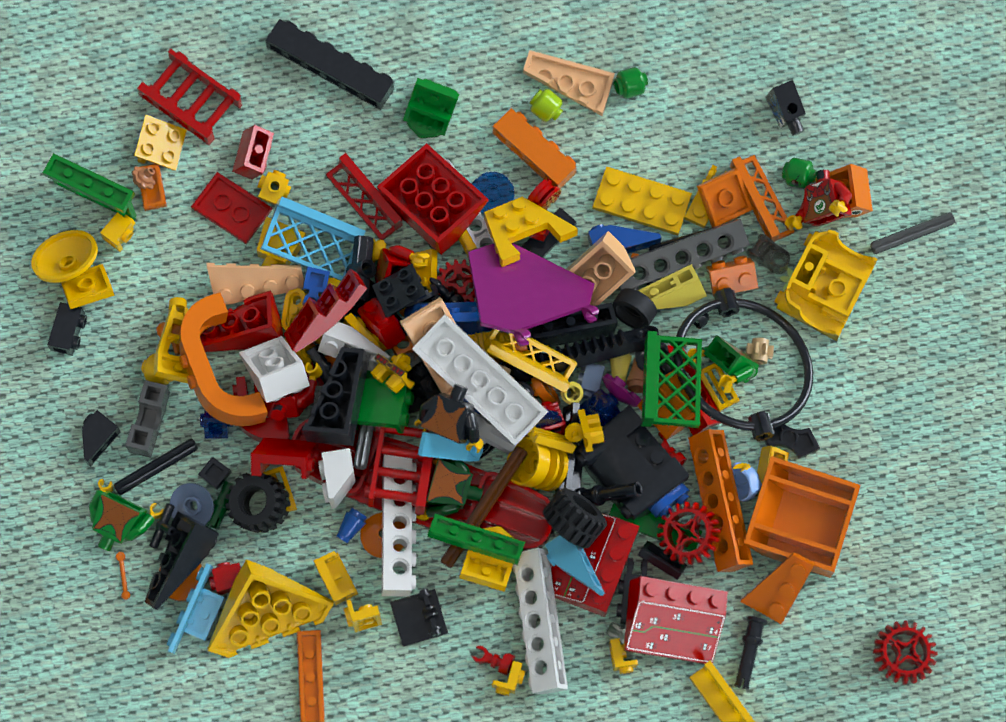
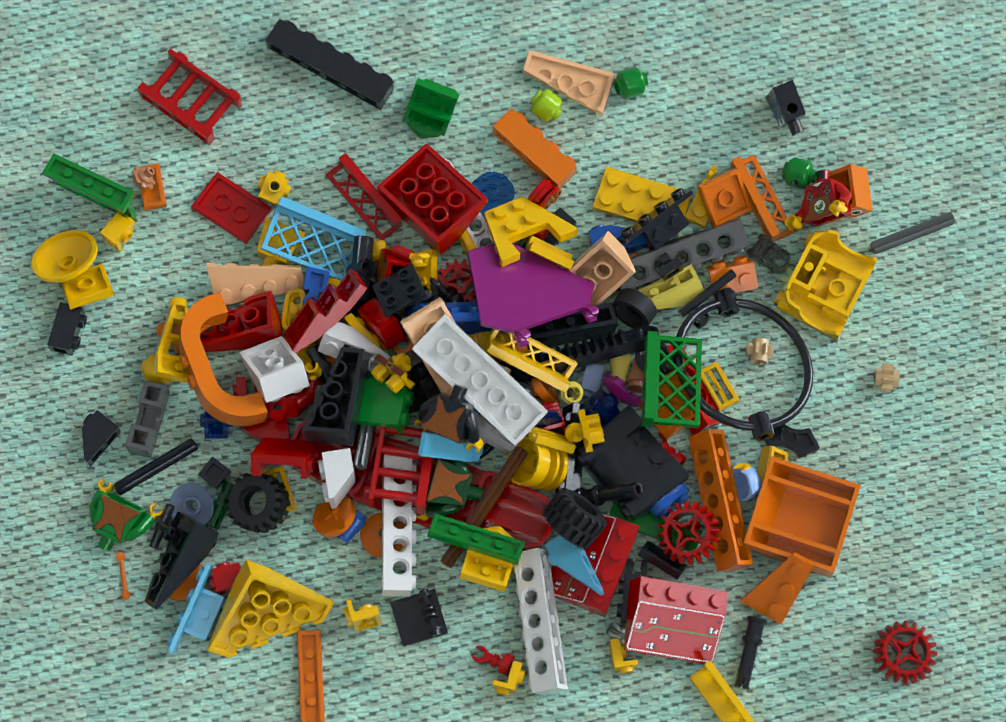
(160, 143): yellow hinge -> none
(253, 152): red brick -> none
(334, 521): none -> orange tile
(335, 577): yellow hinge -> none
(549, 252): none -> yellow slope
(661, 223): none -> black bracket
(669, 267): none -> black tile
(707, 293): none -> black bar
(729, 359): green torso -> none
(886, 377): none -> tan gear

